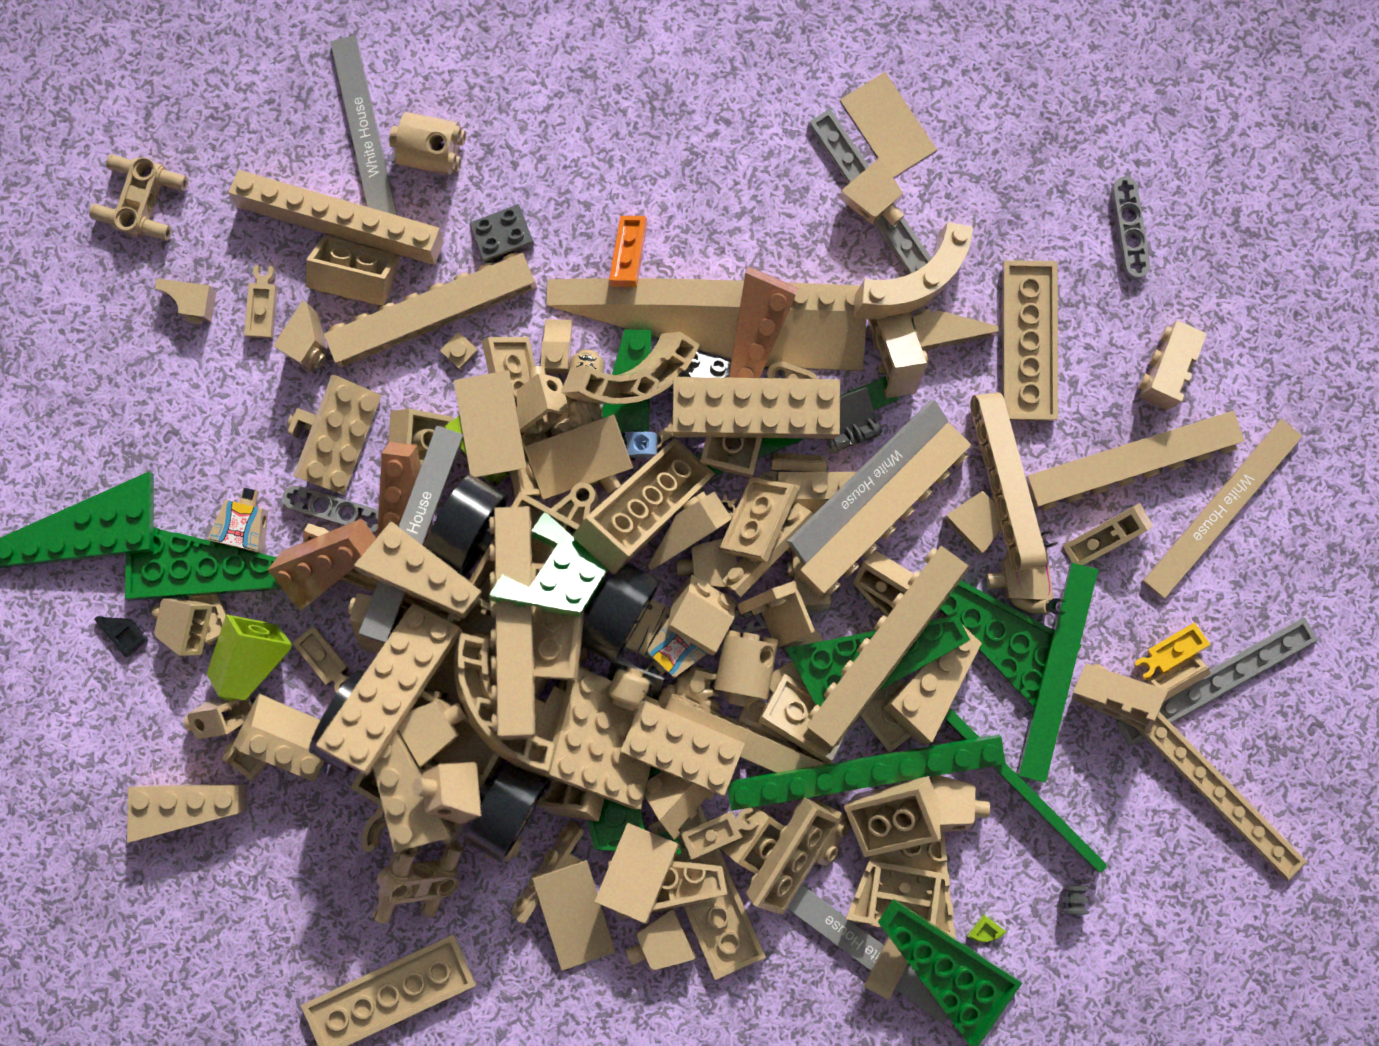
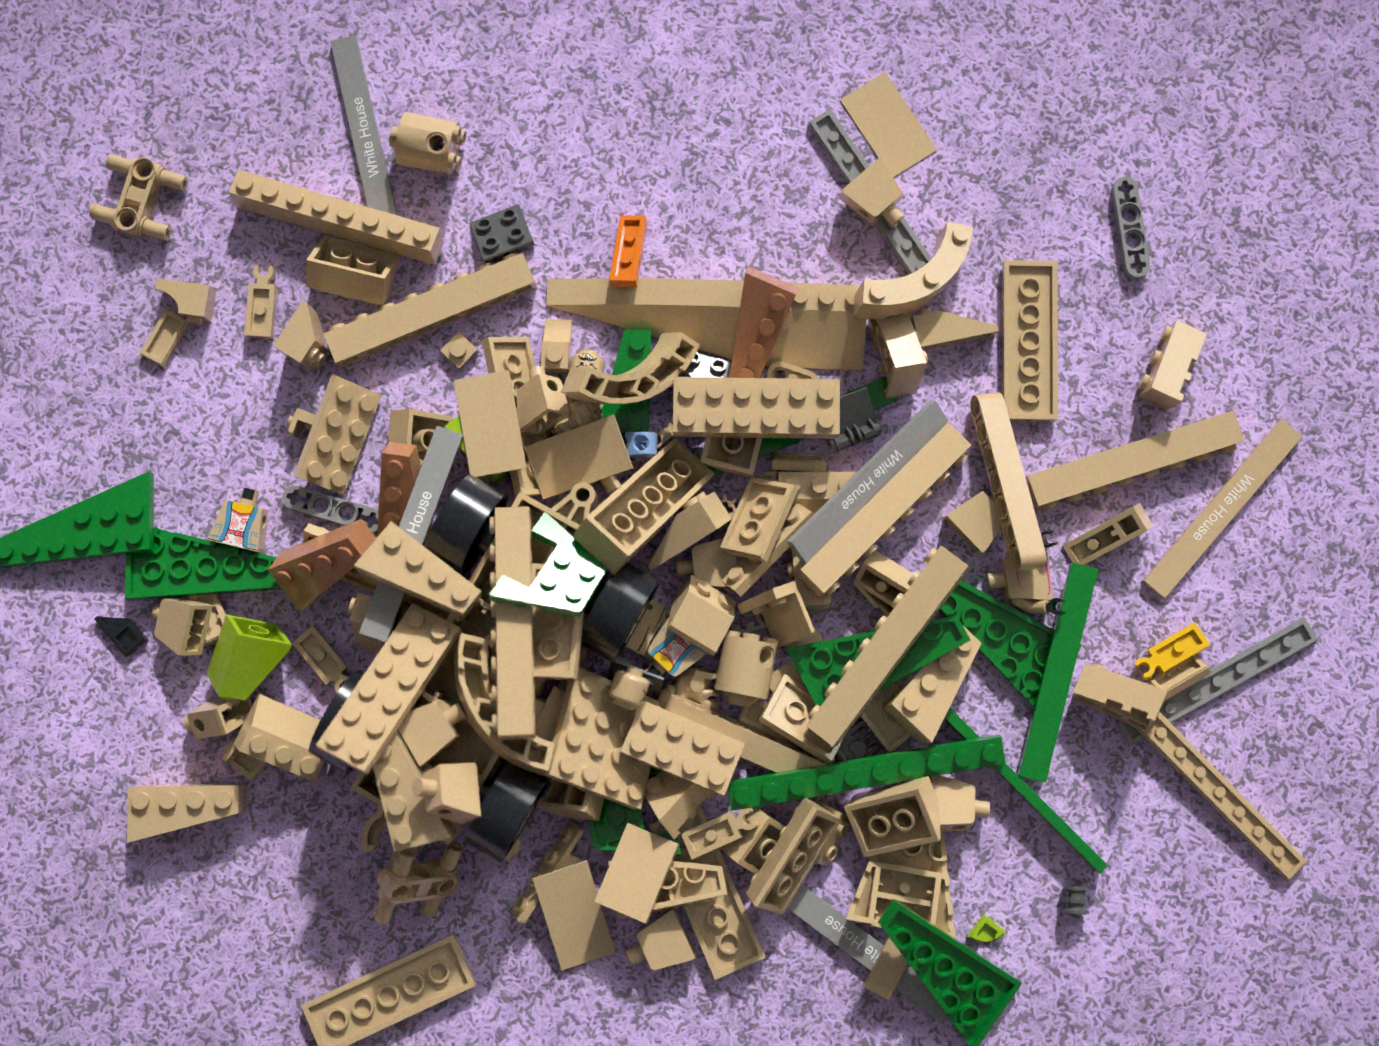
(164, 338): none -> tan tile
(857, 749): none -> dark grey piece

